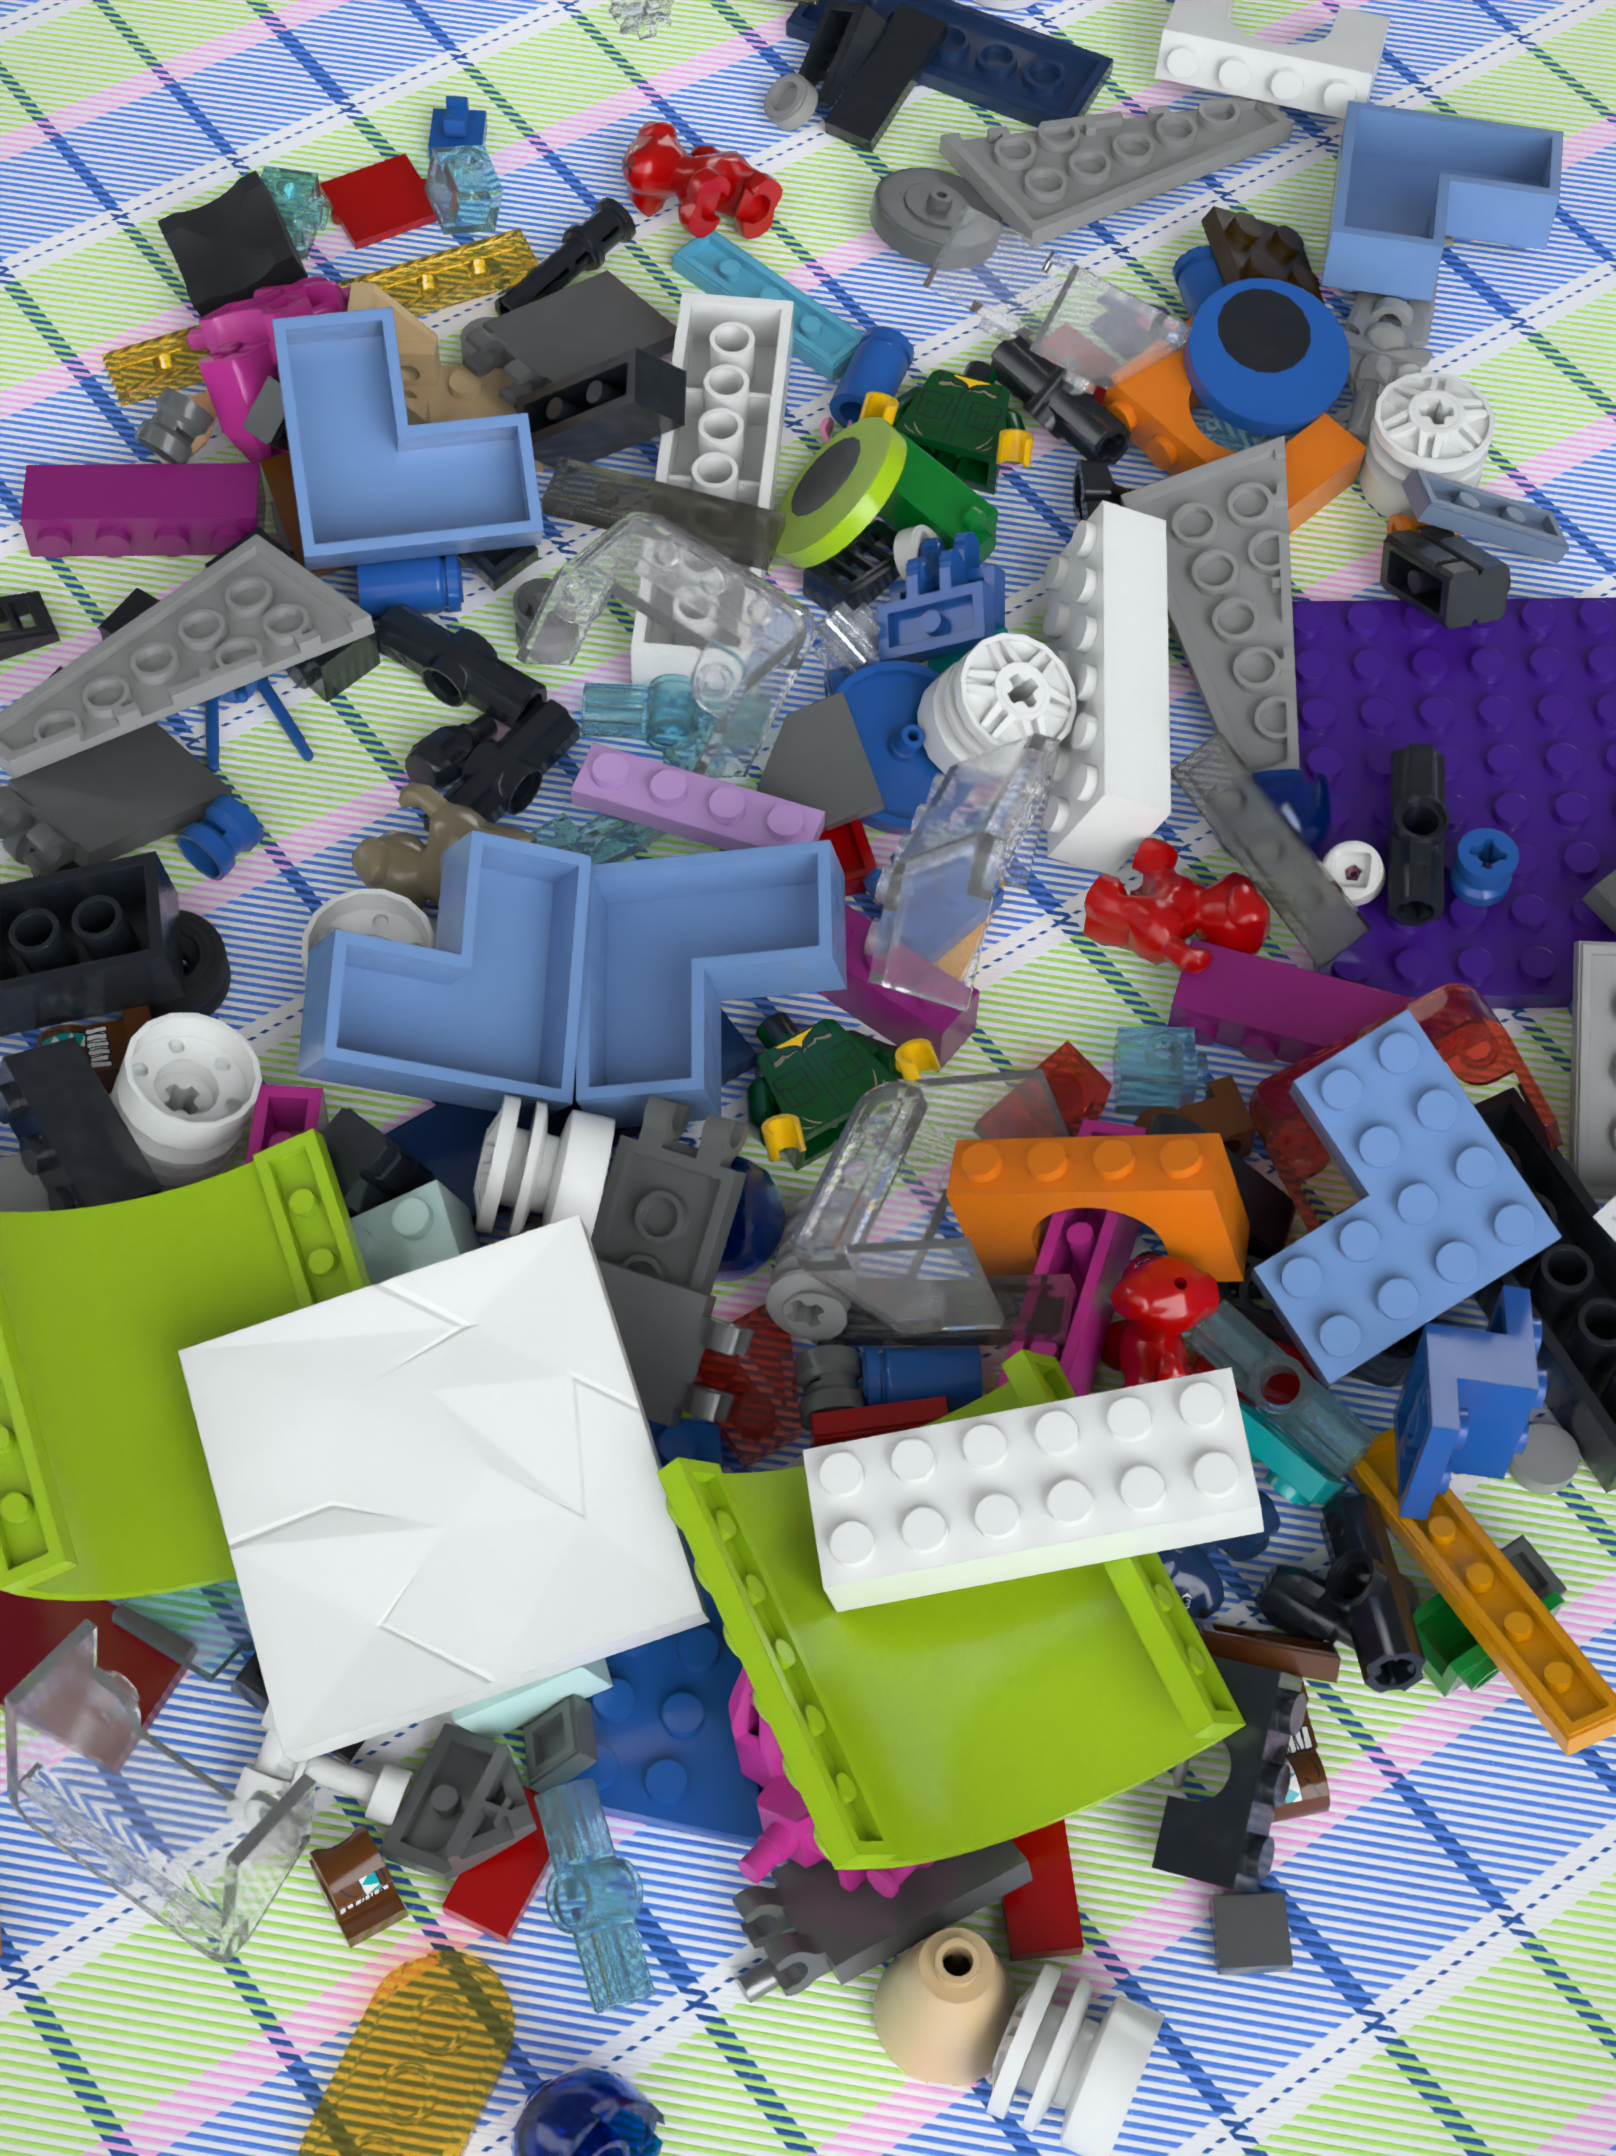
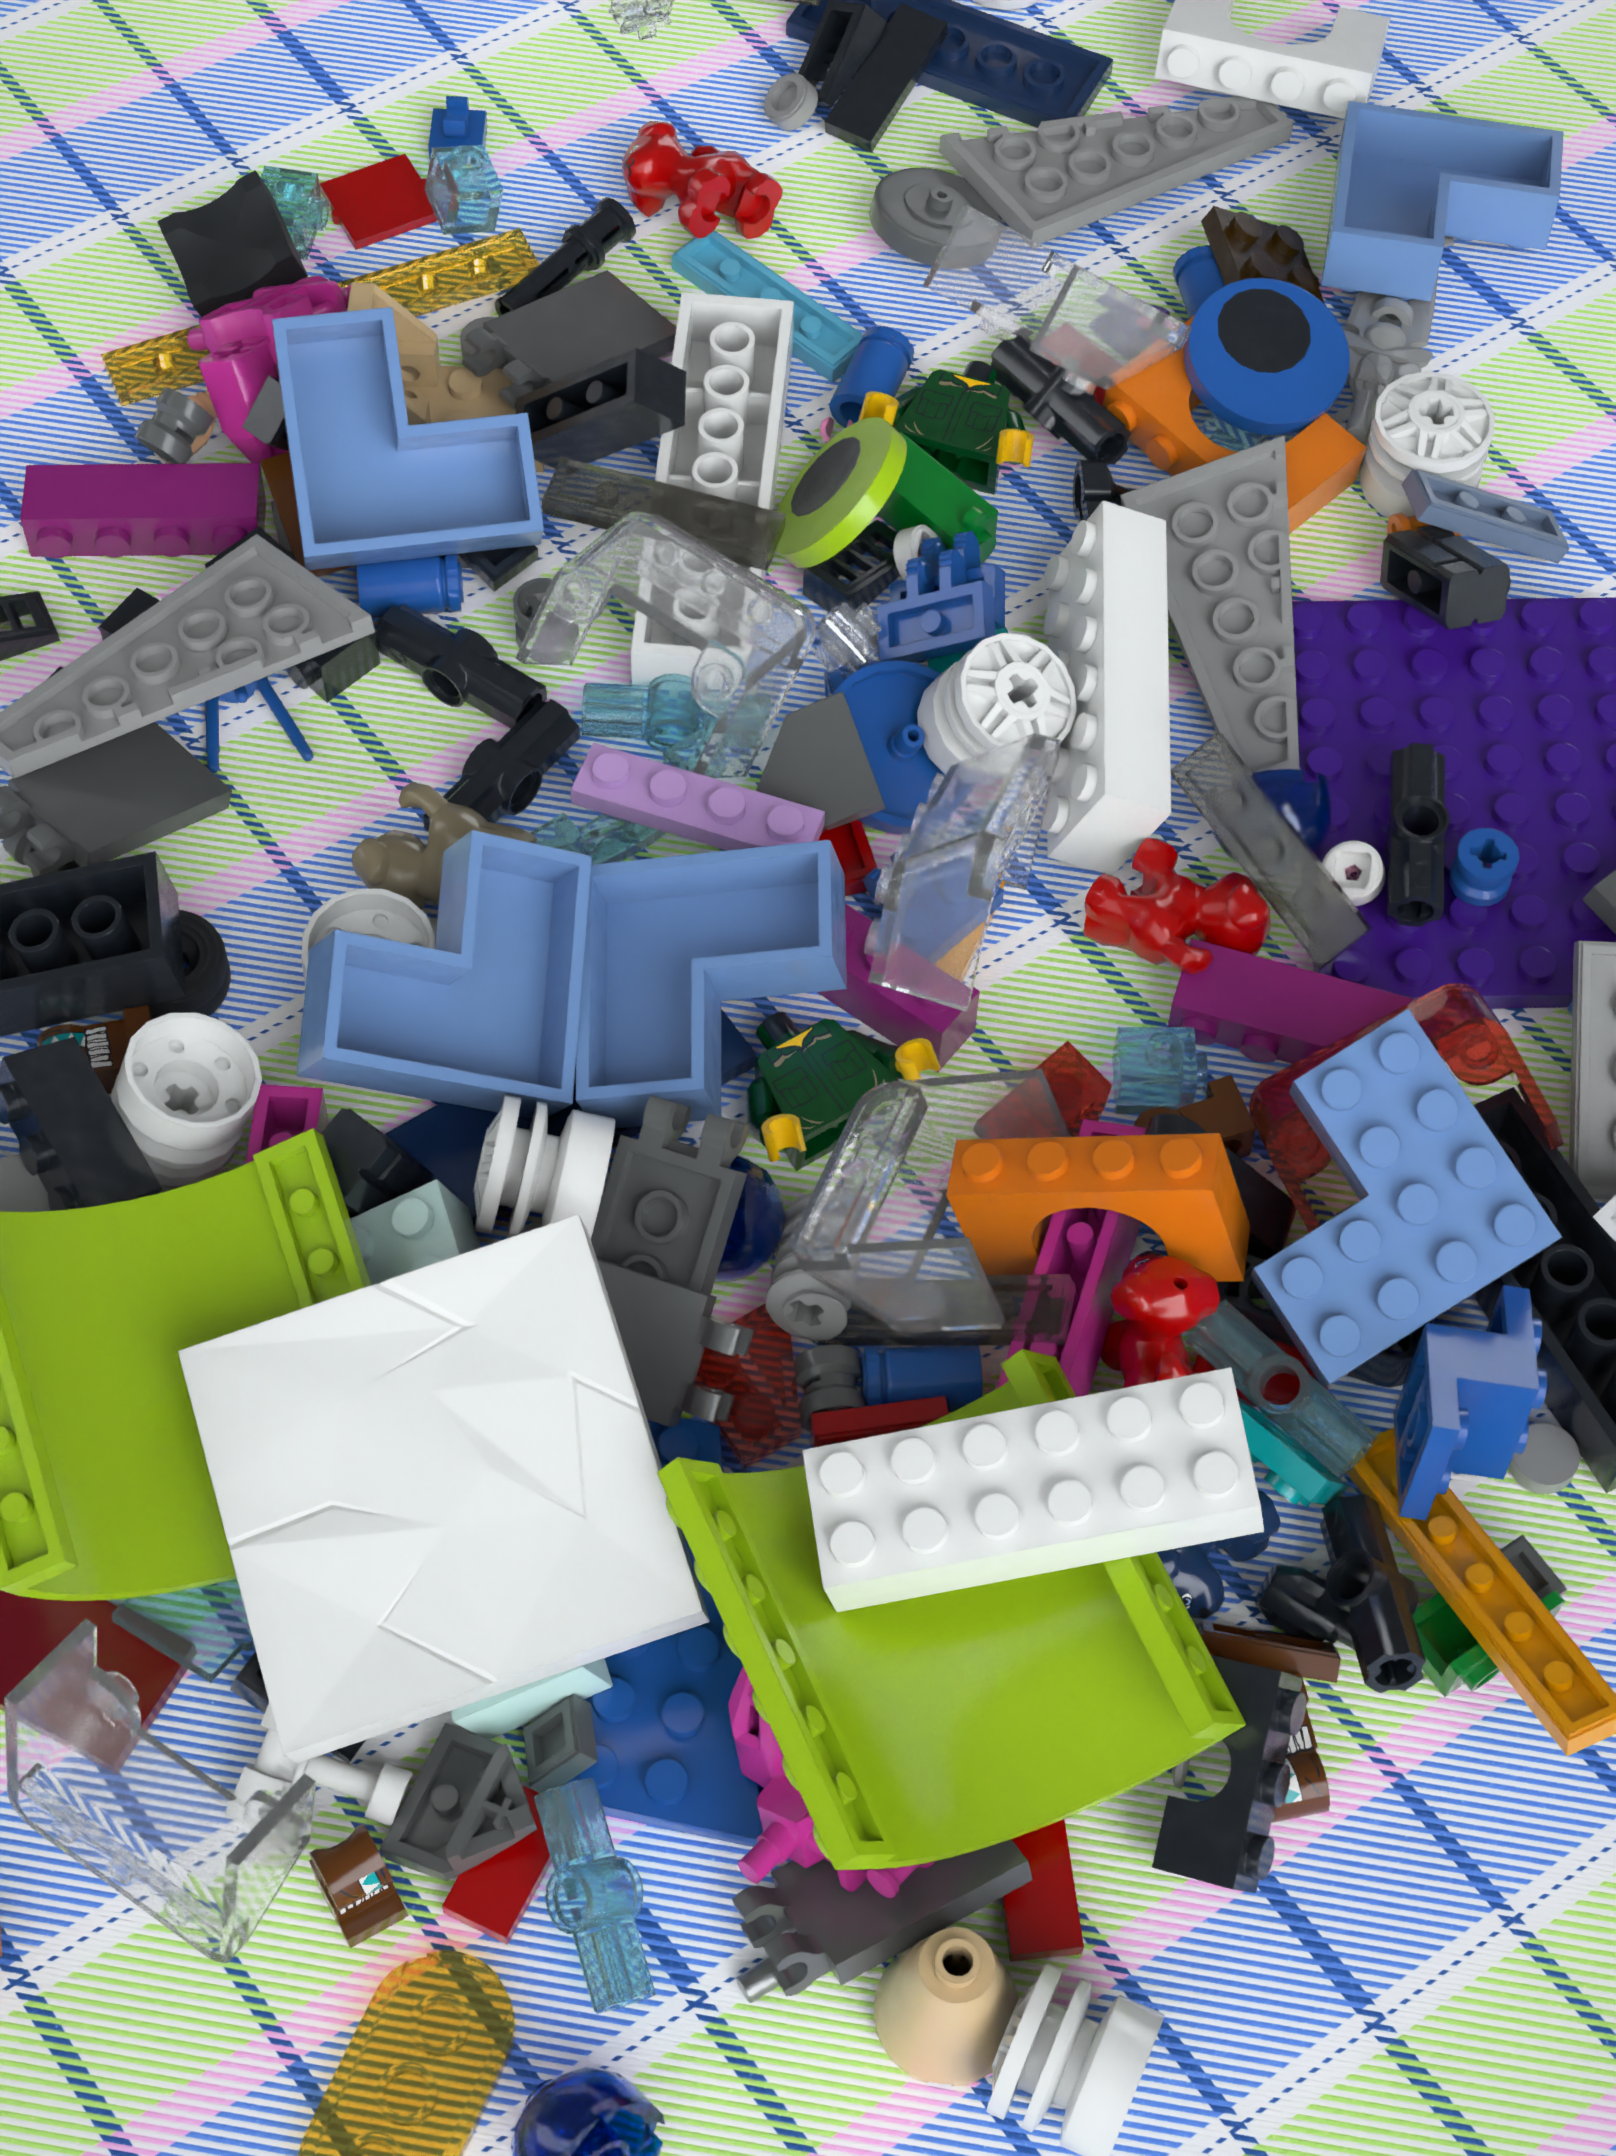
(220, 837): blue wheel -> none
(443, 753): black piece -> none
(1250, 1934): dark grey tile -> none

